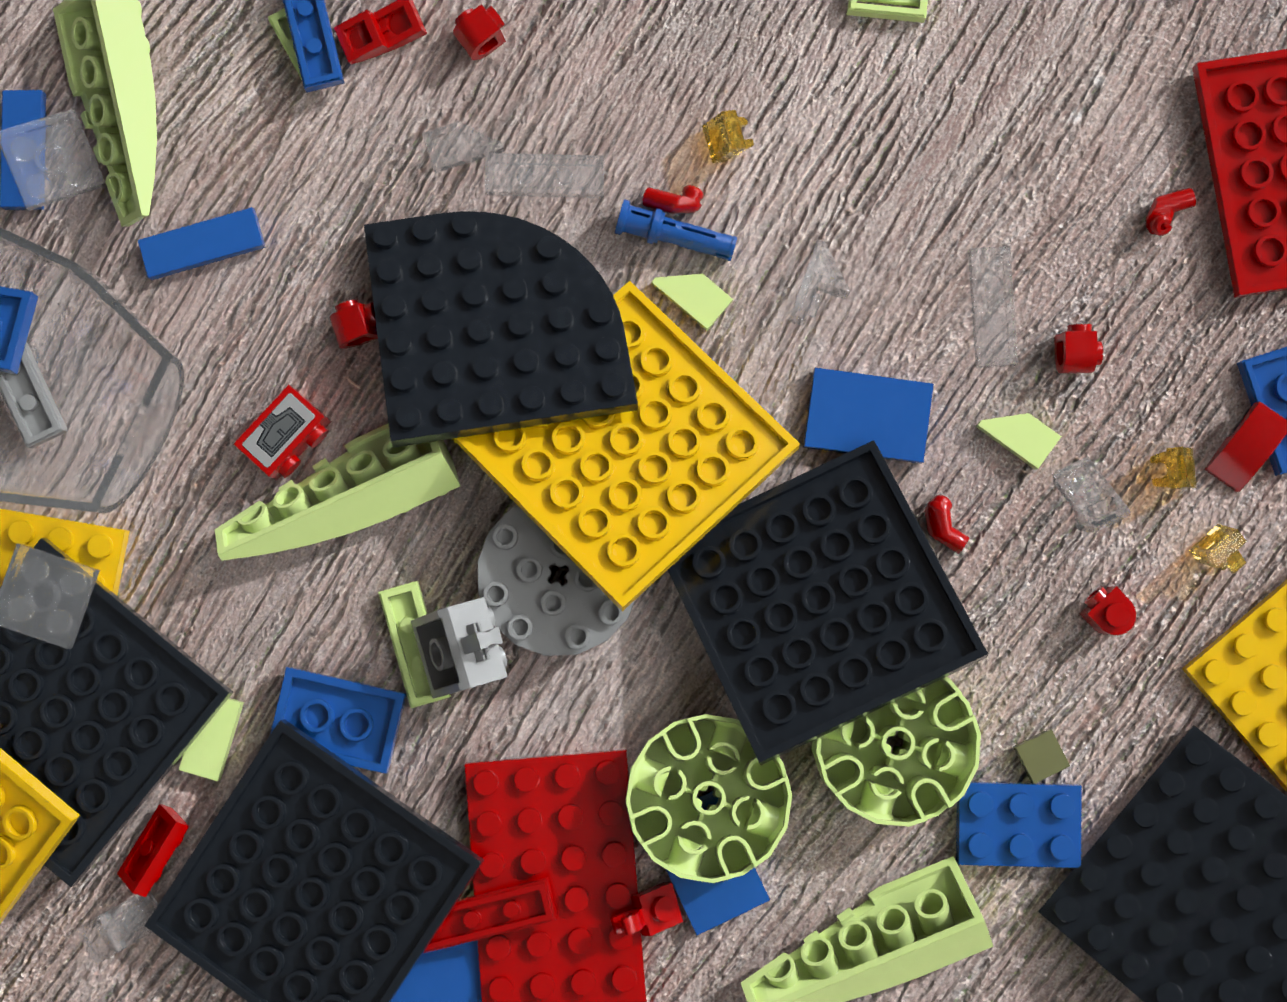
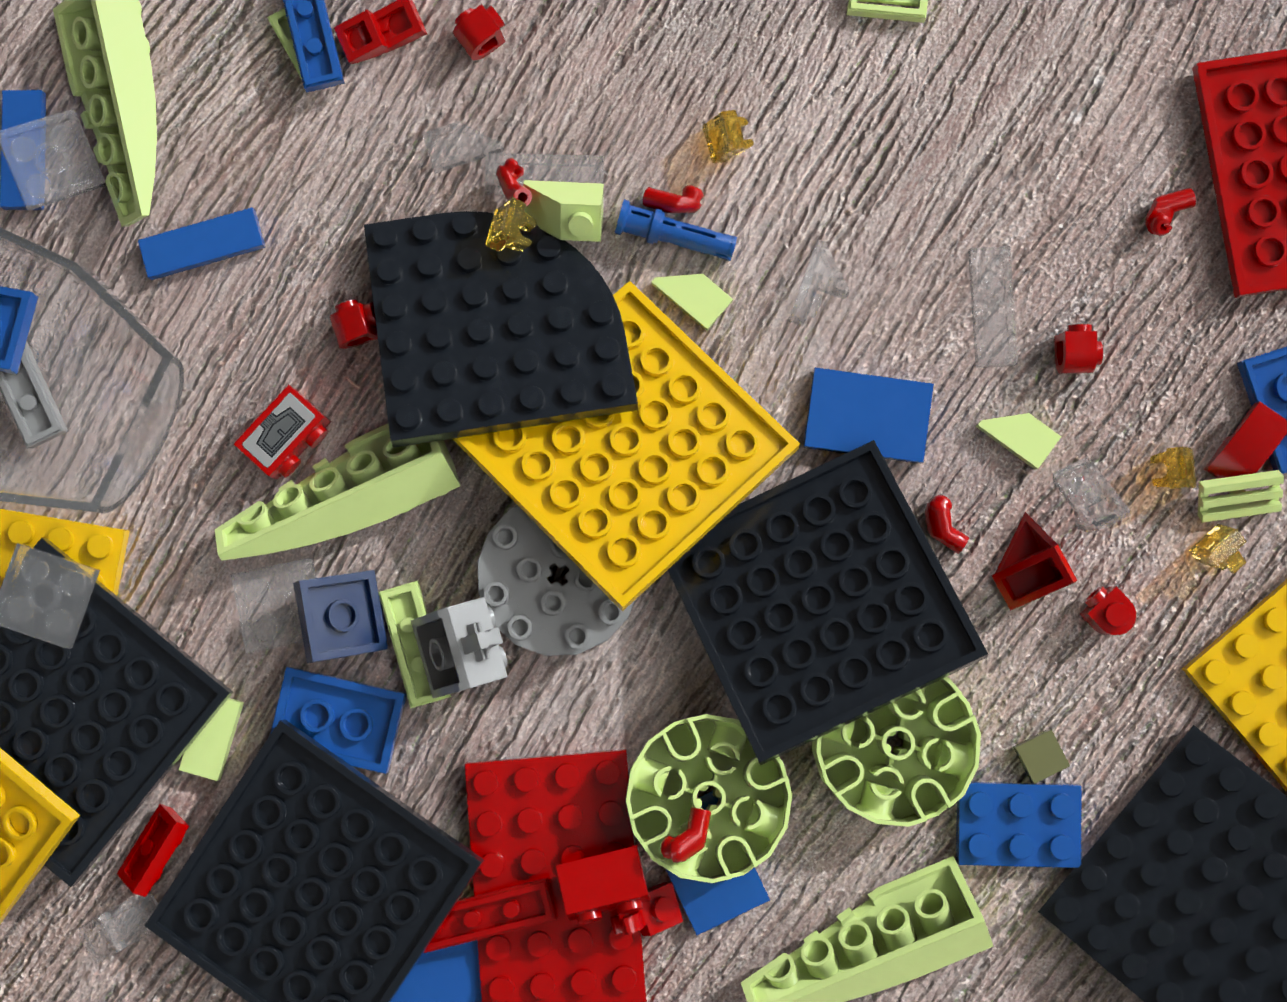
(269, 604): none -> clear plate
(340, 616): none -> dark blue plate
(507, 178): none -> red arm
(507, 224): none -> clear yellow tile
(567, 209): none -> yellowish green slope
(603, 885): none -> red brick
(690, 841): none -> red arm
(1031, 566): none -> red slope
(1238, 501): none -> yellowish green tile

